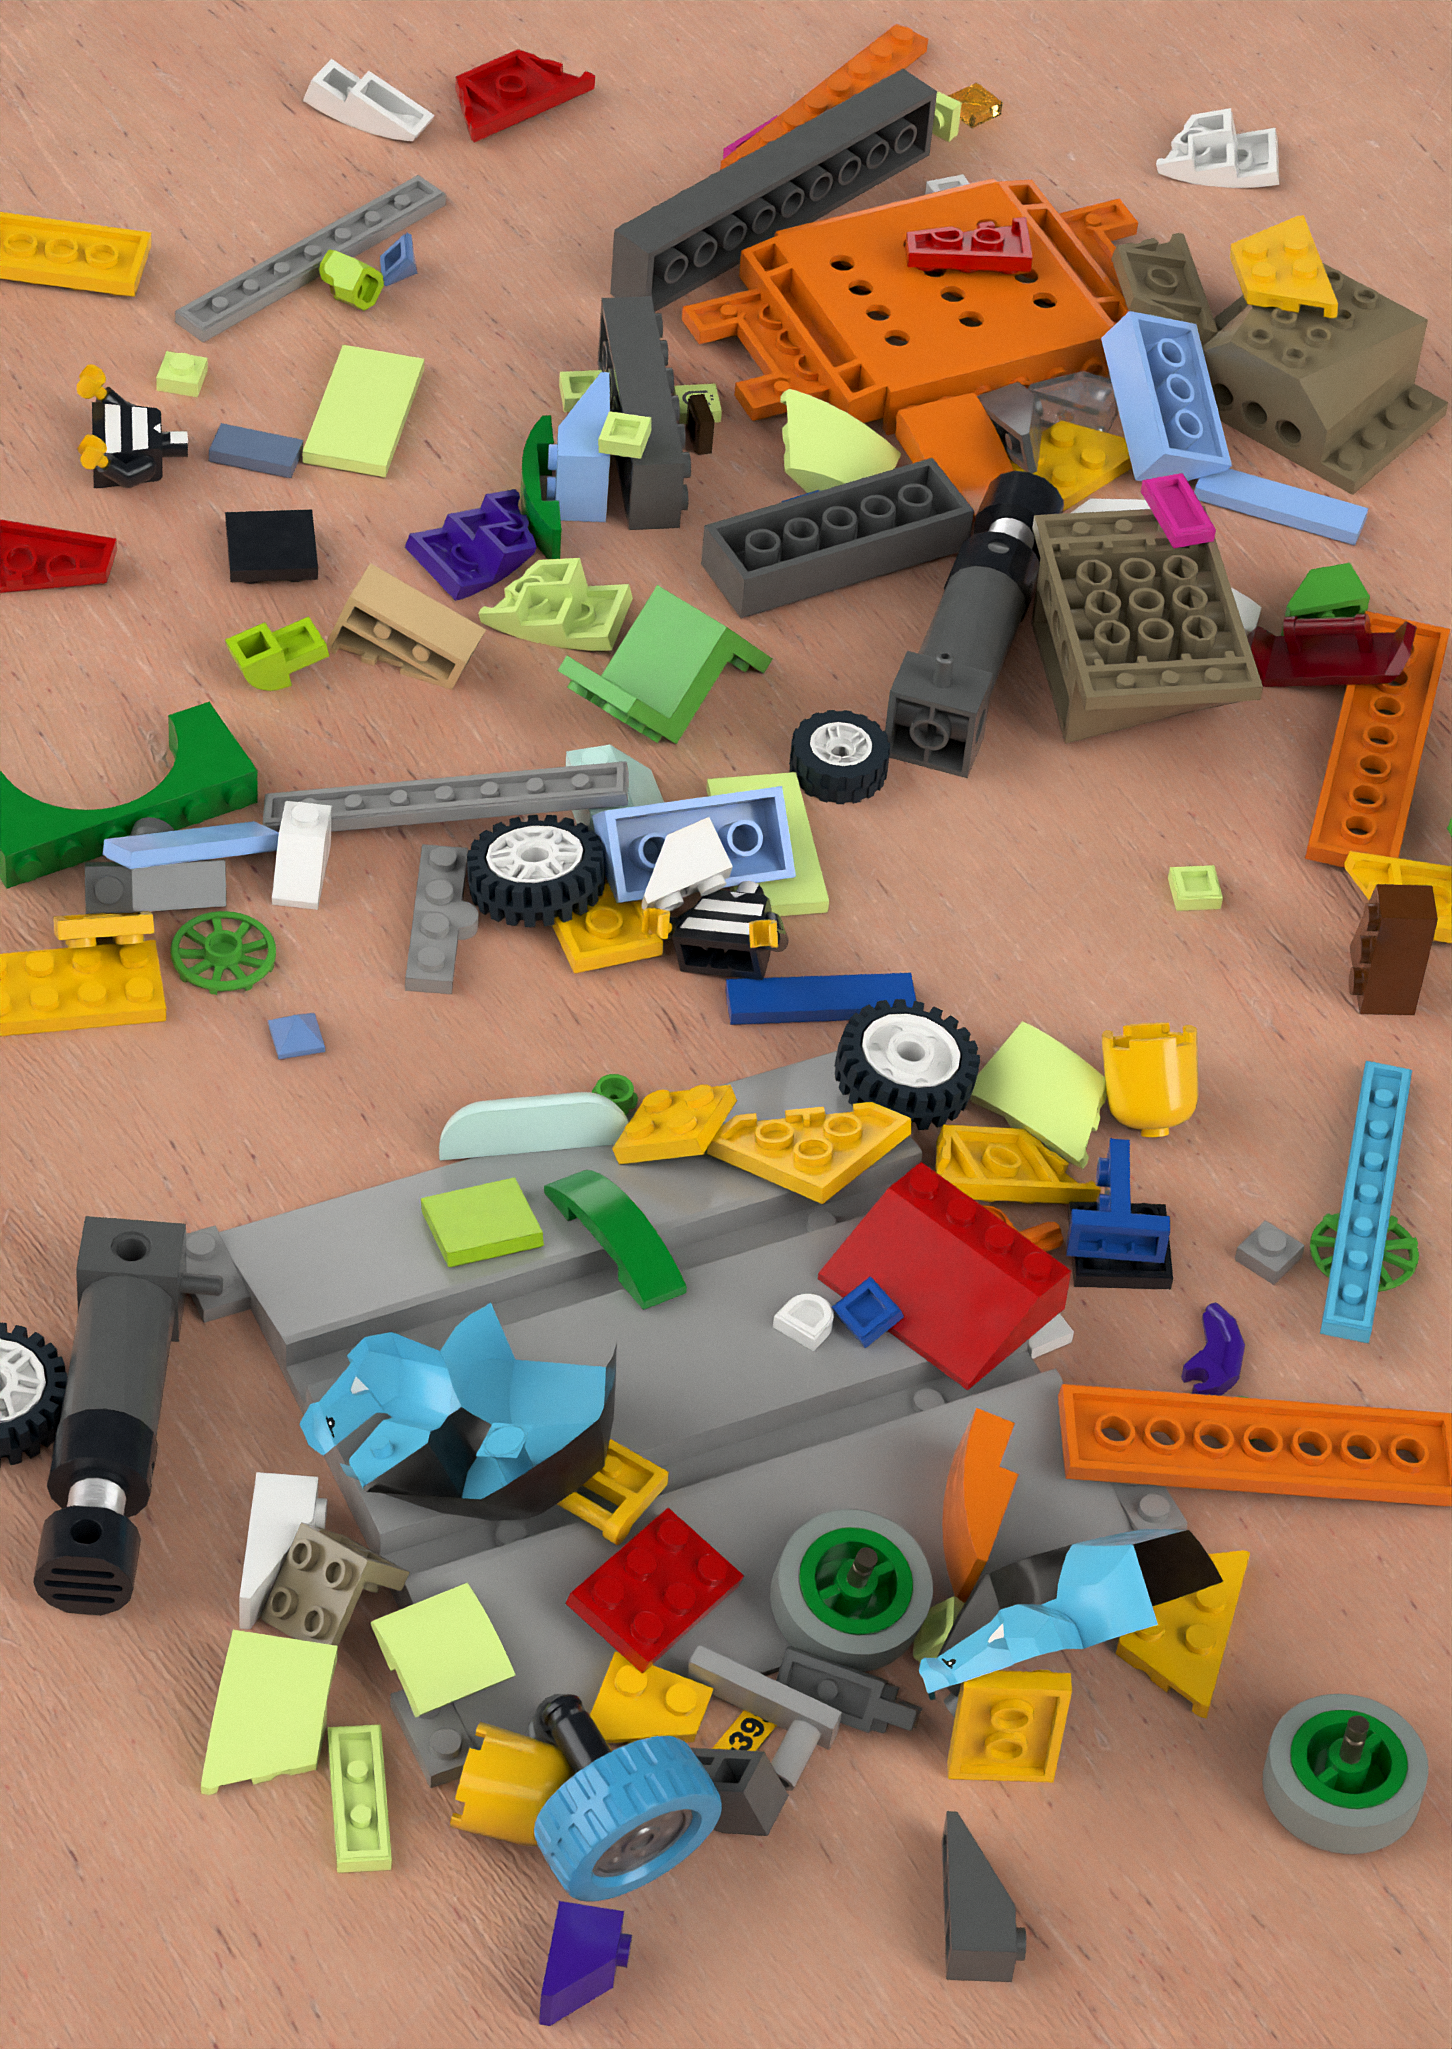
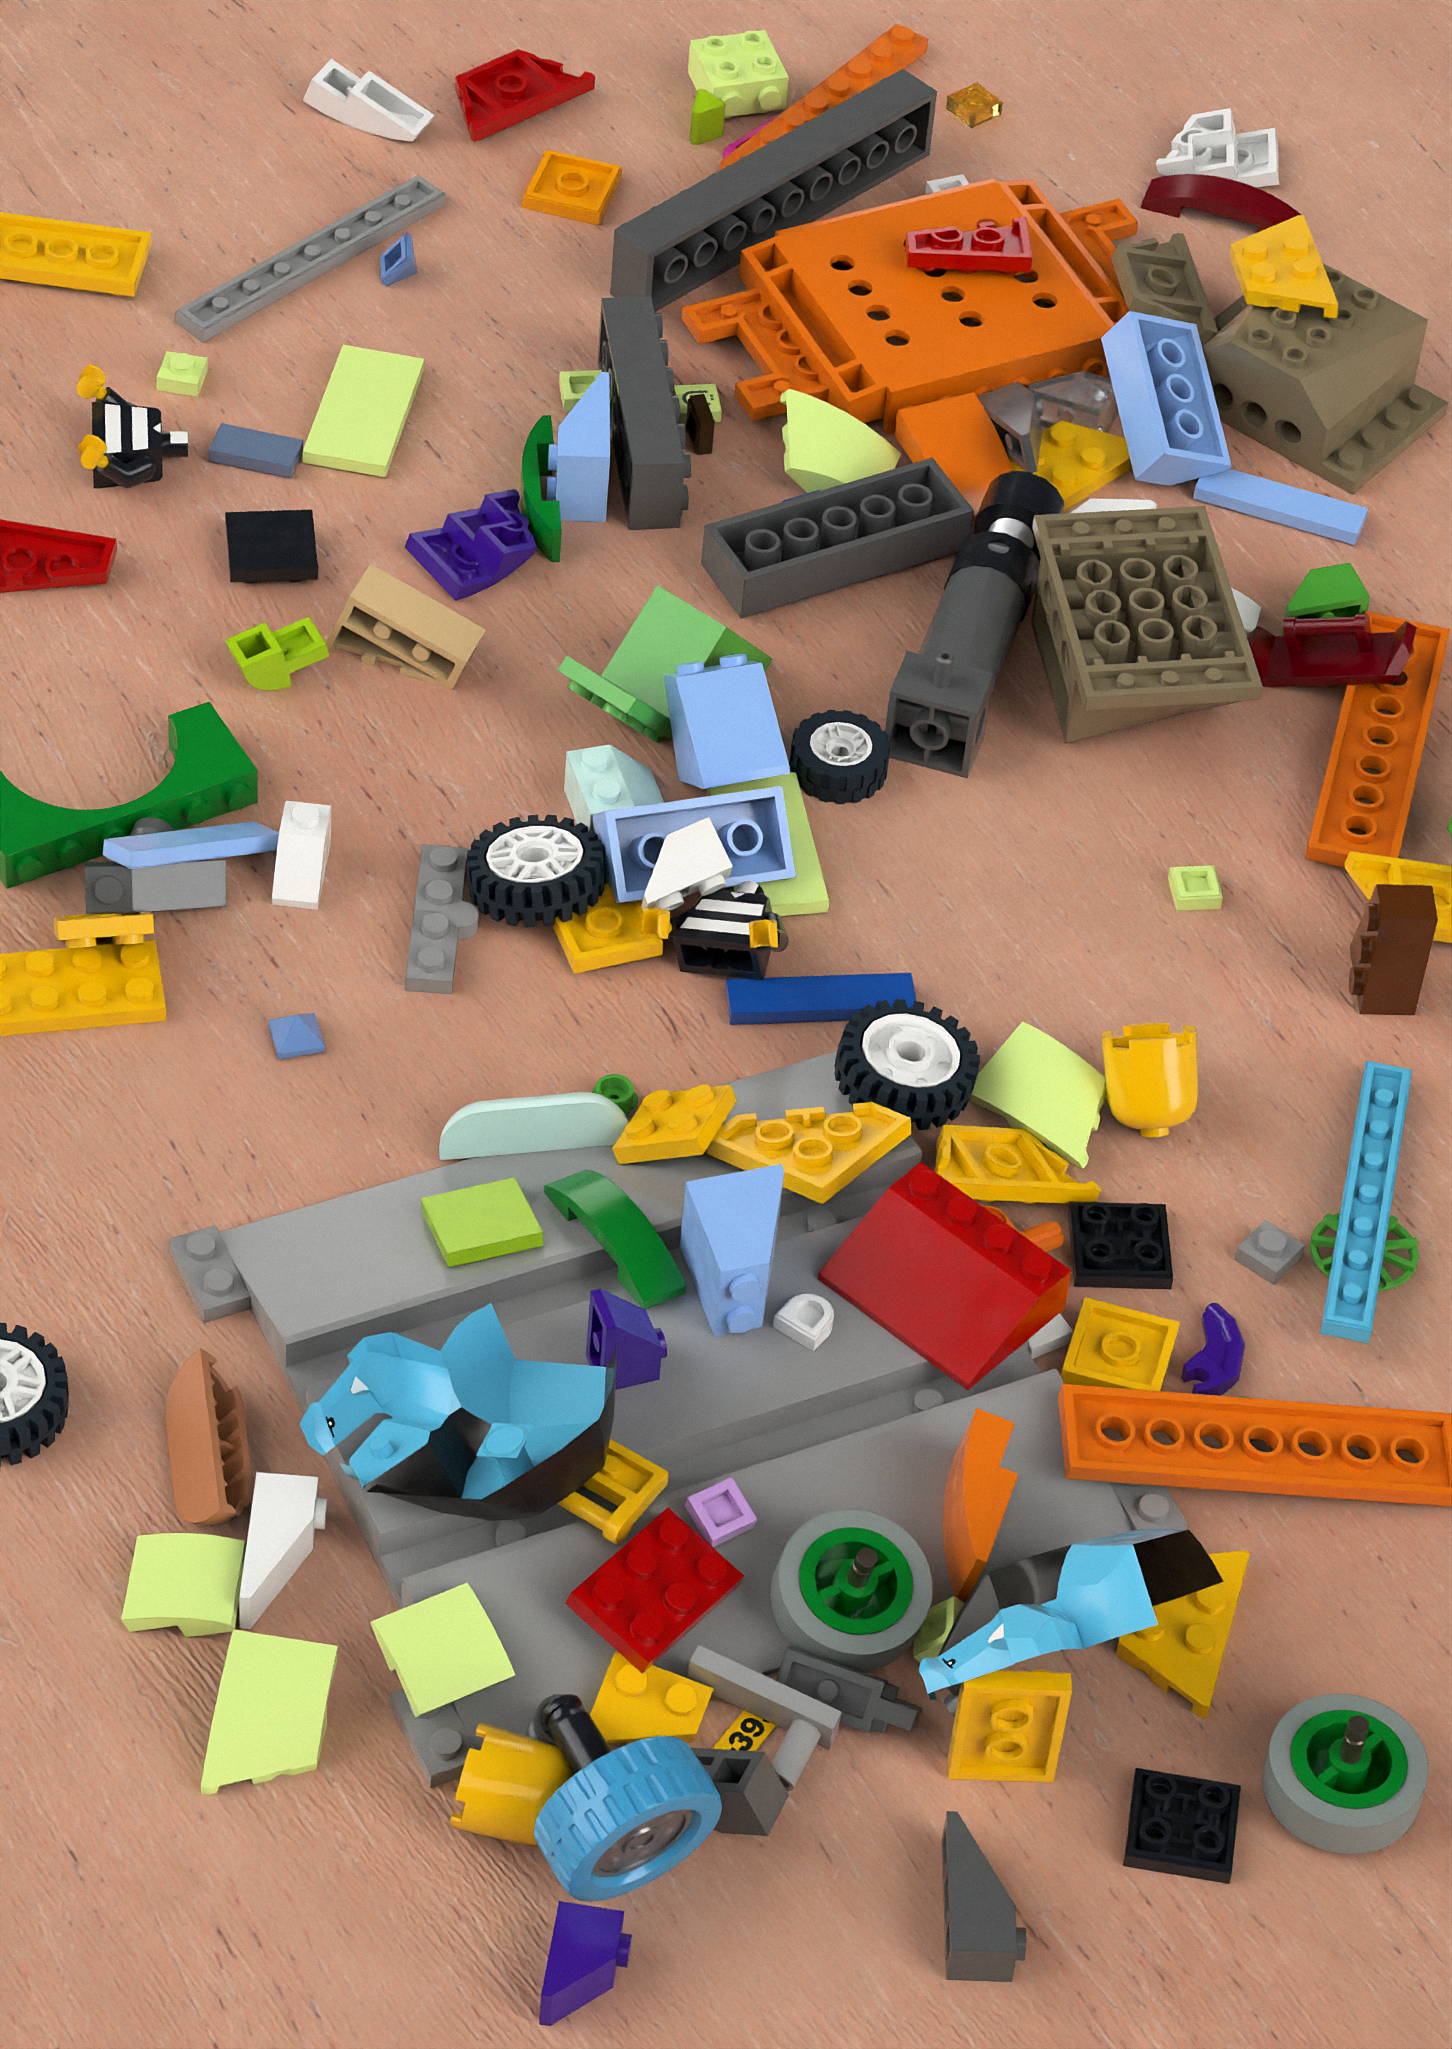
(106, 1442): piece -> none
(184, 1583): none -> yellowish green slope
(207, 1444): none -> nougat brick
(223, 951): bright green wheel -> none
(323, 1584): dark tan bracket -> none
(351, 280): lime rock -> none
(359, 1798): yellowish green tile -> none
(462, 797): light grey tile -> none
(559, 608): yellowish green slope -> none
(572, 187): none -> light orange tile
(624, 435): yellowish green plate -> none
(628, 1325): none -> dark purple slope
(706, 118): none -> lime slope
(720, 1512): none -> lavender plate
(724, 723): none -> light blue slope
(731, 1244): none -> light blue slope
(740, 72): none -> yellowish green brick
(867, 1312): blue tile -> none
(946, 117): yellowish green plate -> none
(1112, 1228): blue bracket -> none
(1119, 1348): none -> yellow plate
(1178, 510): dark pink tile -> none
(1182, 1825): none -> black tile
(1216, 196): none -> dark red slope

